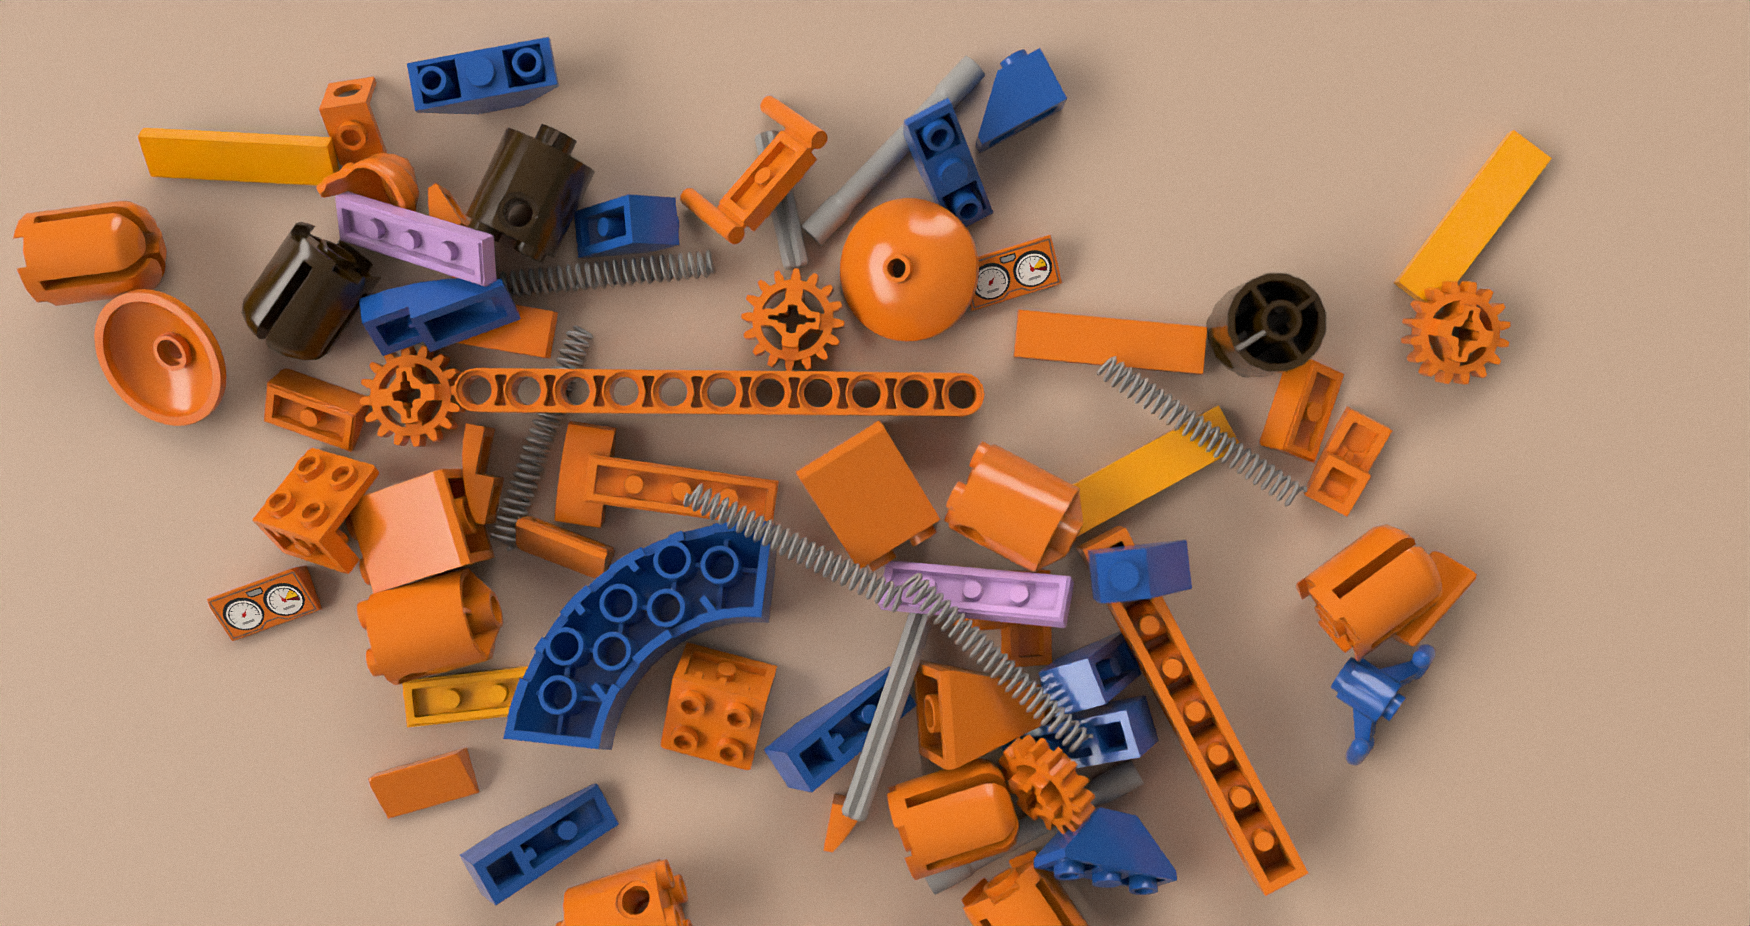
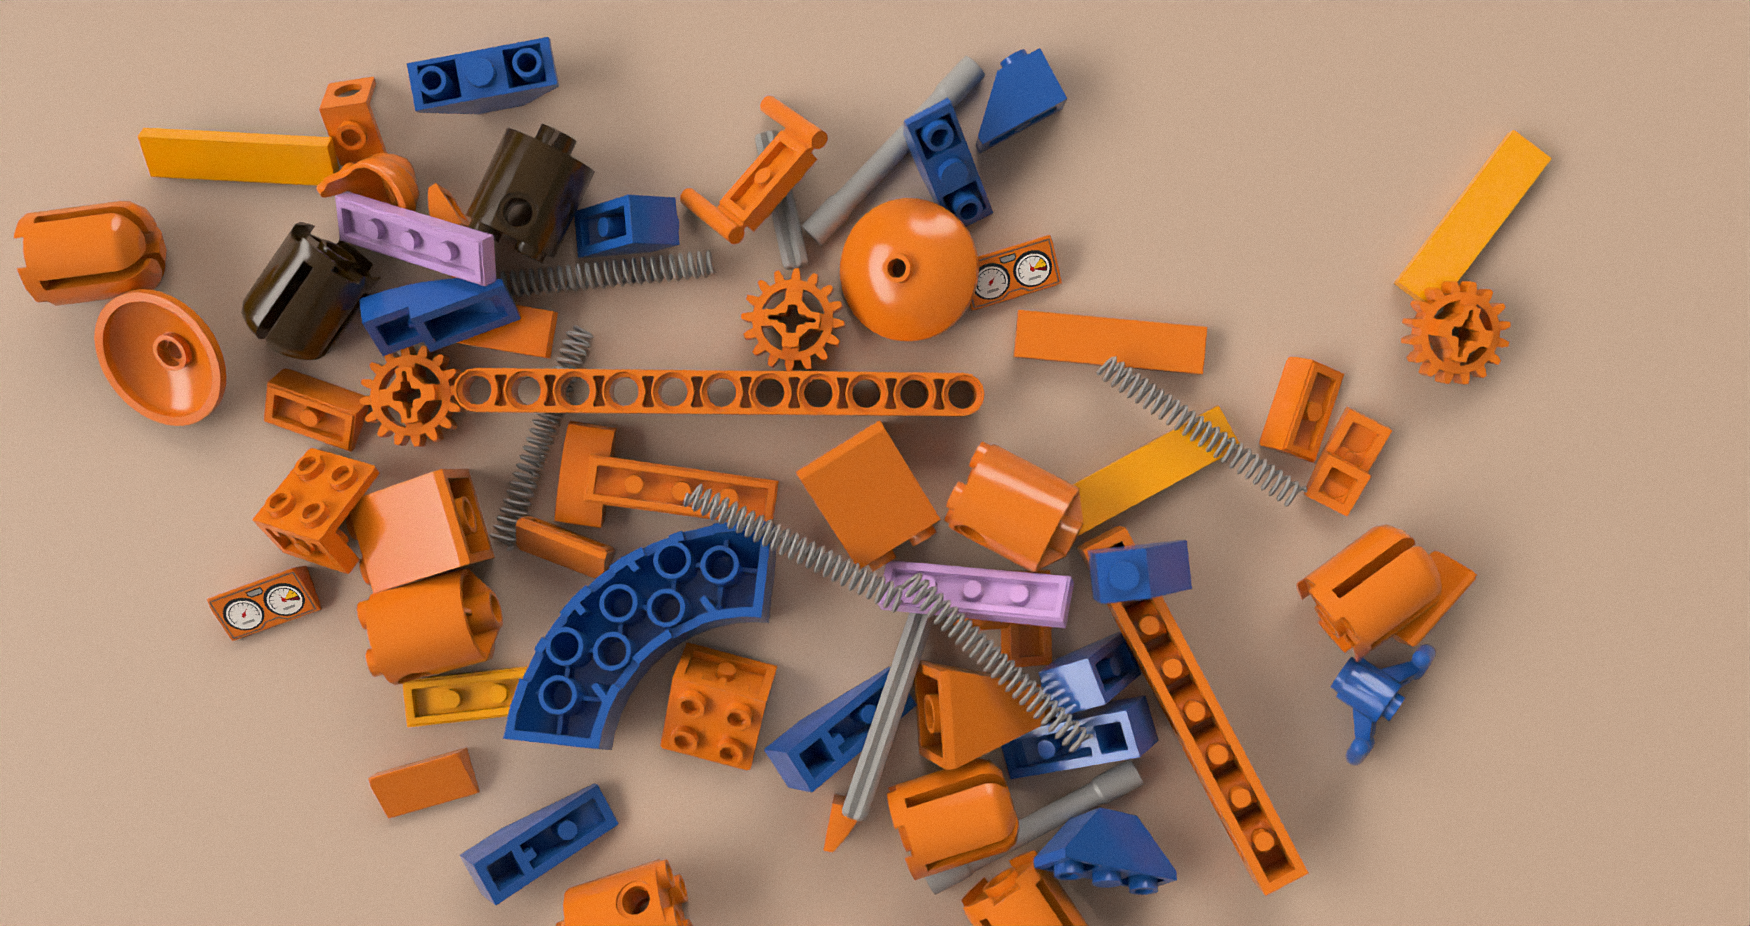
(481, 489): orange slope -> none
(1047, 784): orange gear -> none
(1267, 325): dark brown cylinder -> none

